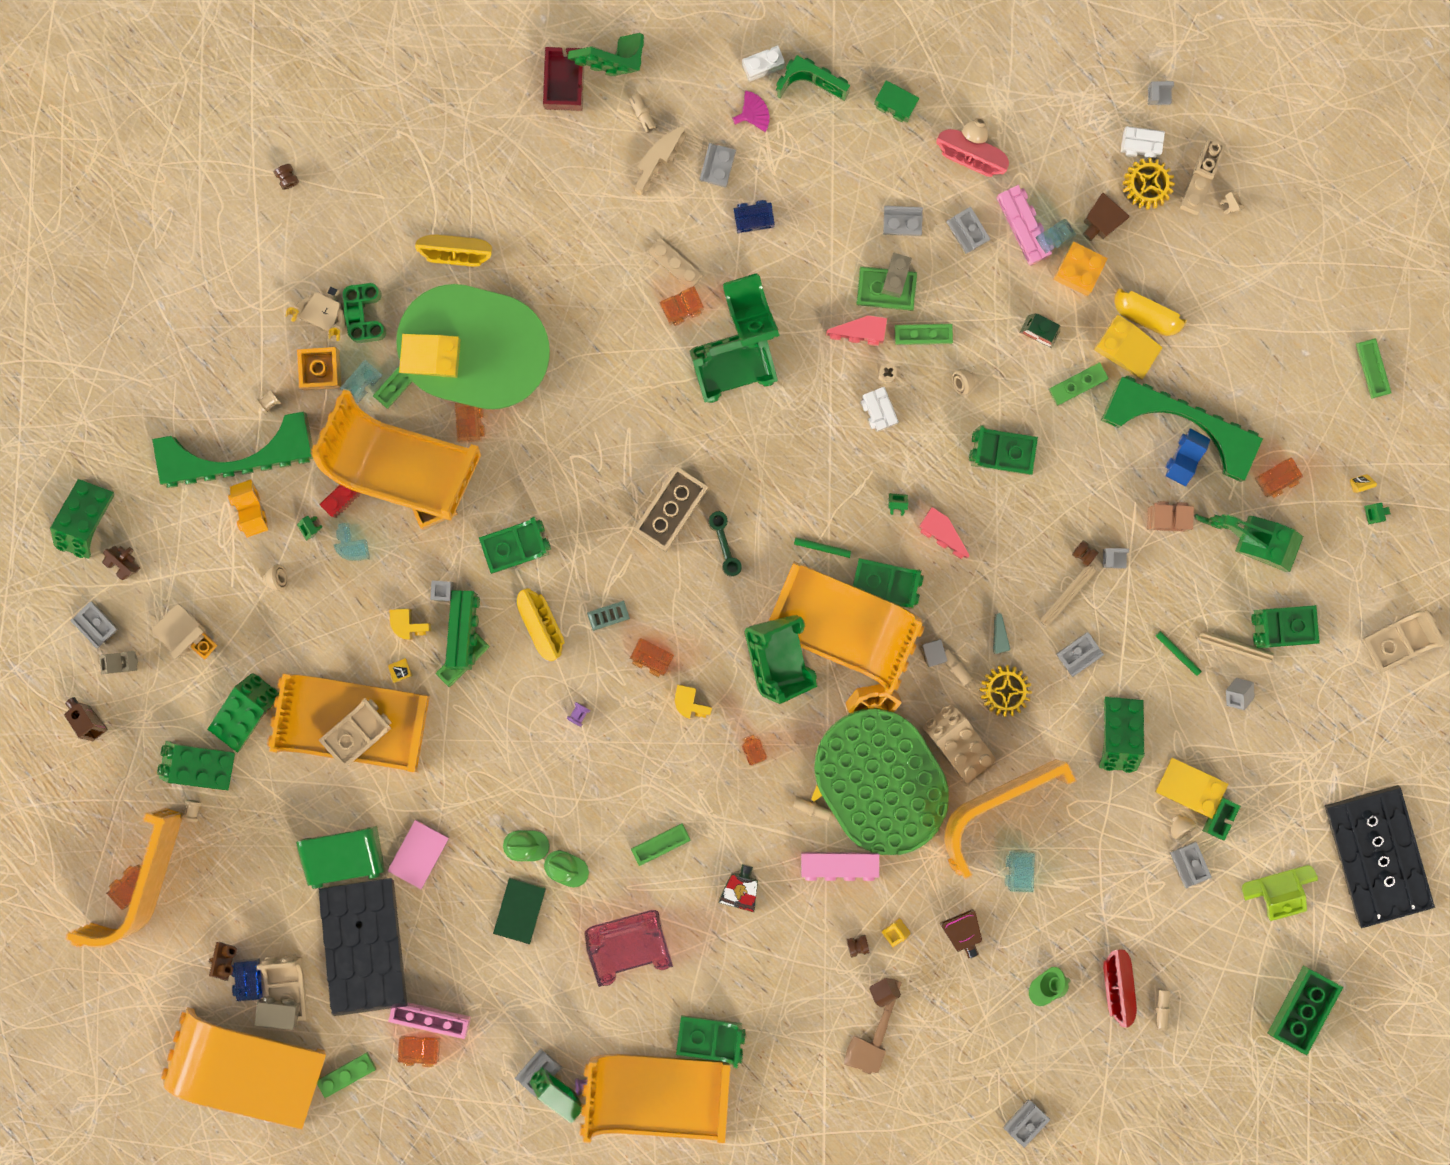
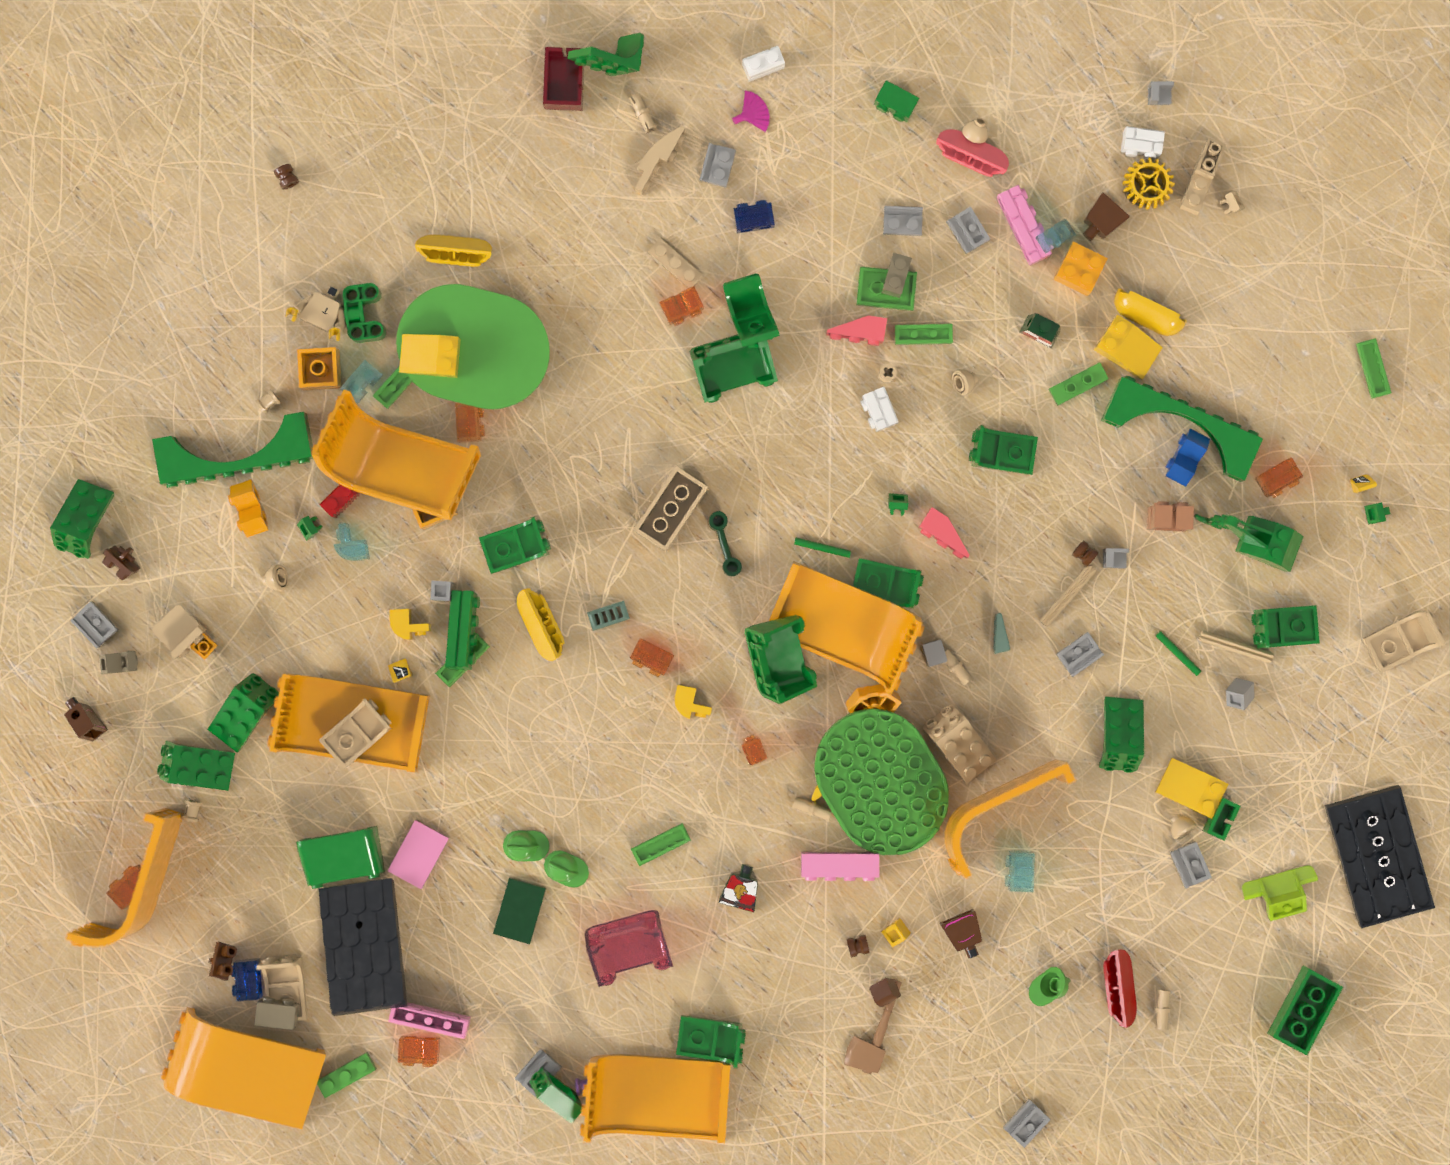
(578, 714): medium lavender bush -> none
(806, 70): green bracket -> none
(1005, 699): yellow gear -> none

